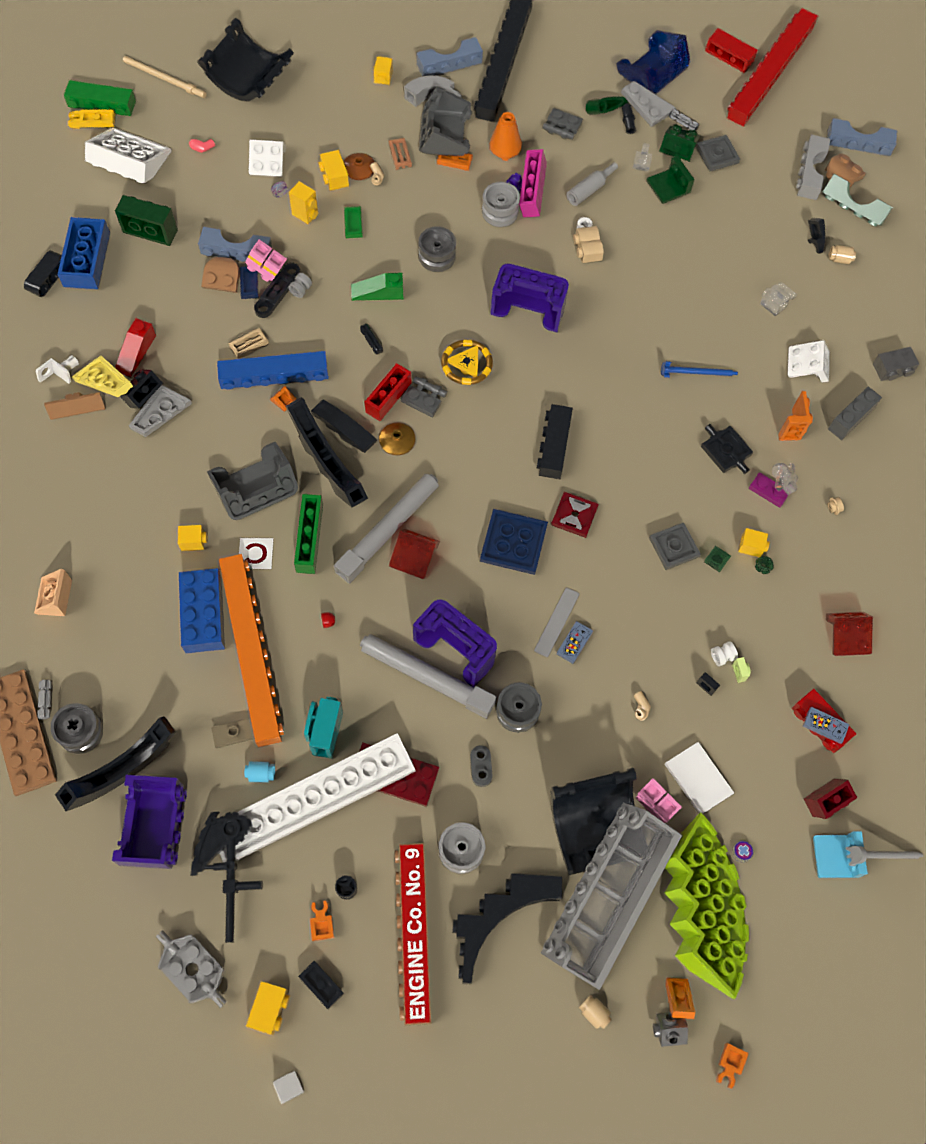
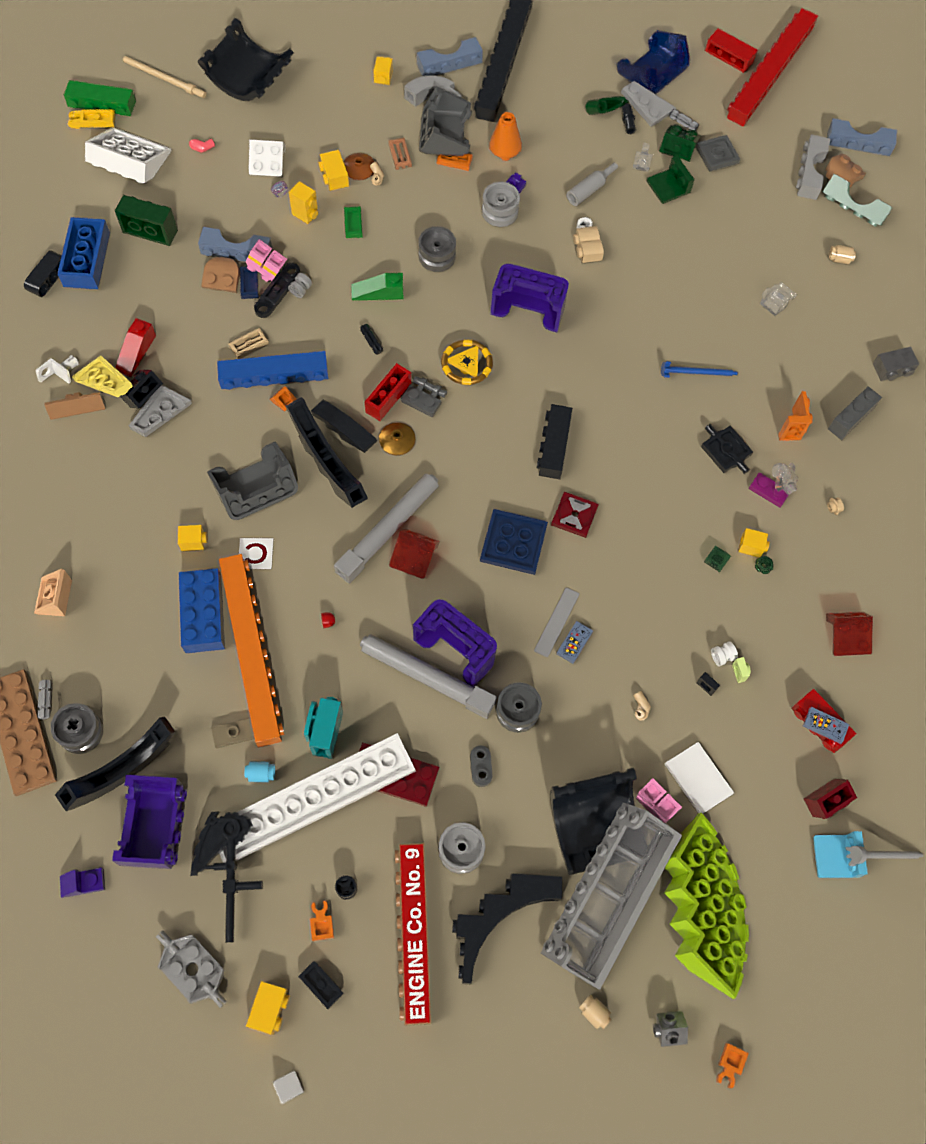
(81, 882): none -> dark purple slope
(308, 534): green brick -> none
(533, 183): dark pink brick -> none
(562, 124): dark grey plate -> none
(674, 546): dark grey plate -> none
(680, 998): orange plate -> none
(742, 851): tile -> none
(809, 359): white bracket -> none
(817, 230): black slope -> none

